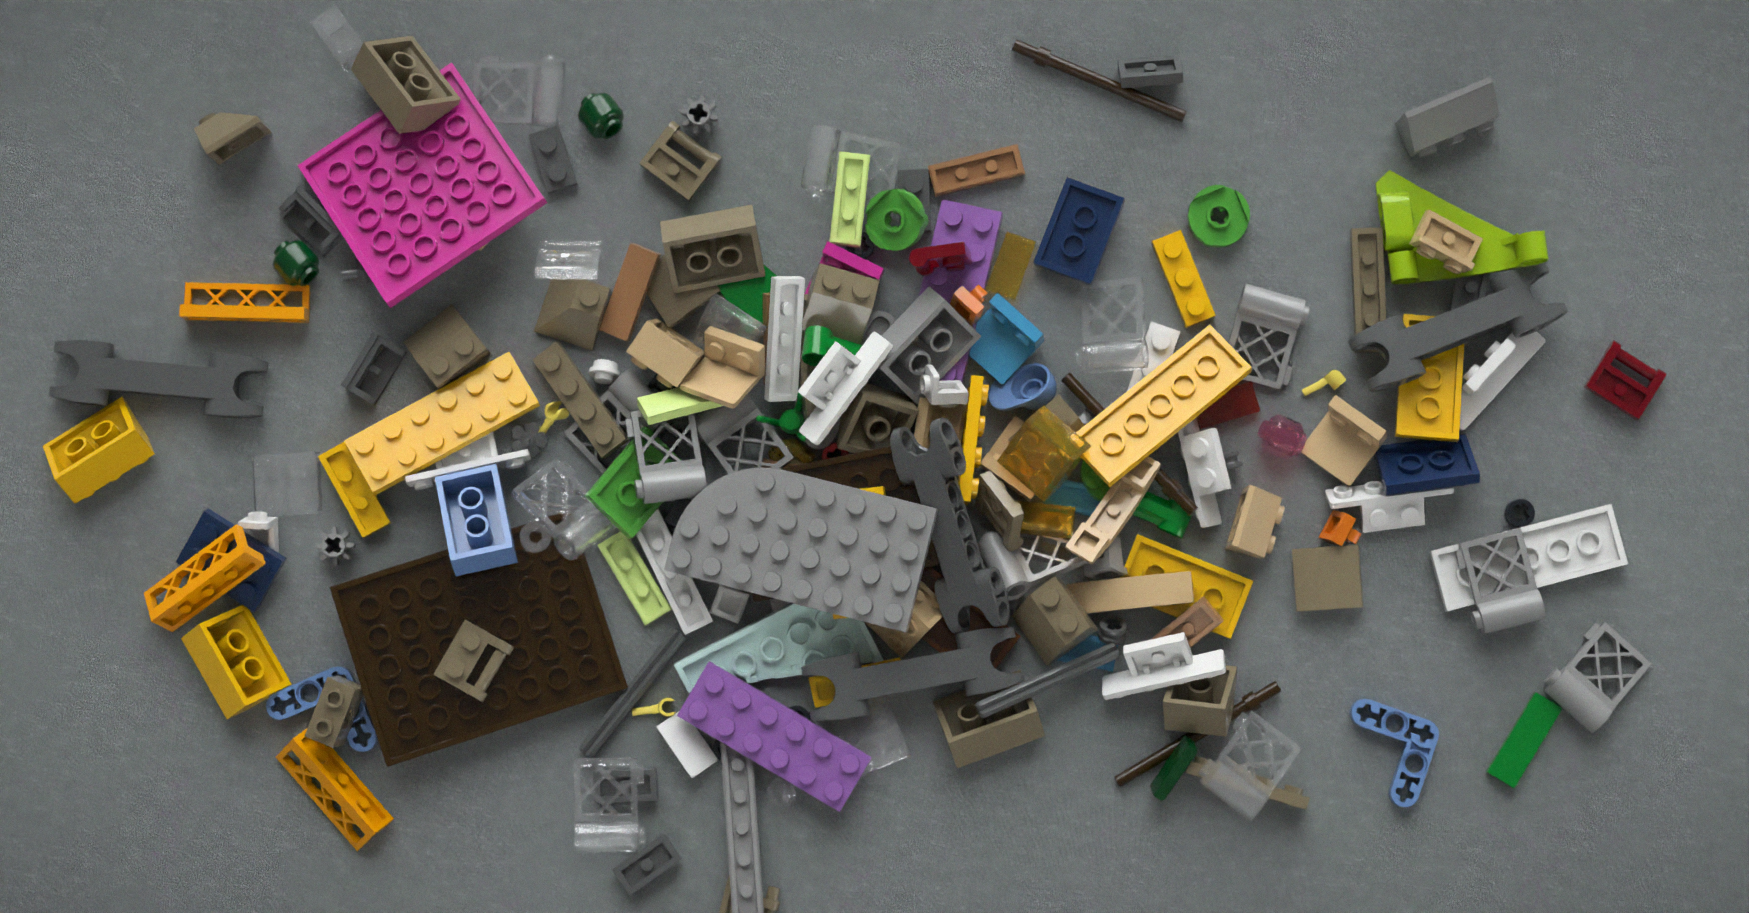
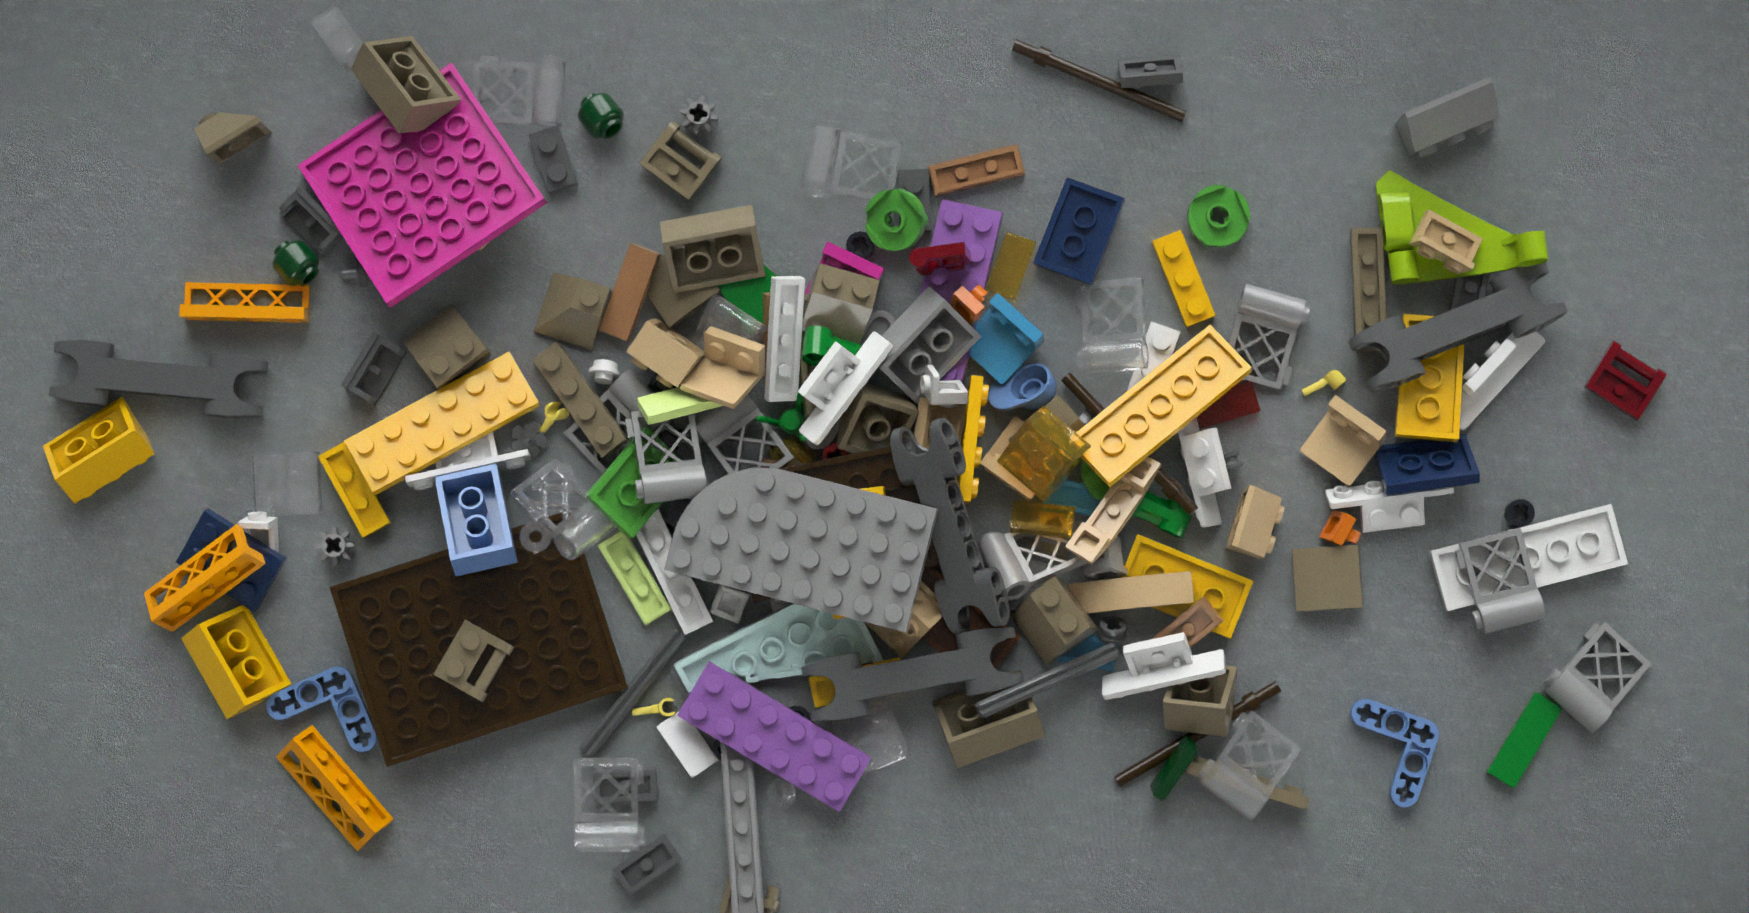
(335, 711): dark tan brick -> none
(568, 259): clear plate -> none
(849, 199): yellowish green tile -> none
(1000, 510): dark tan plate -> none
(1282, 436): clear pink head -> none

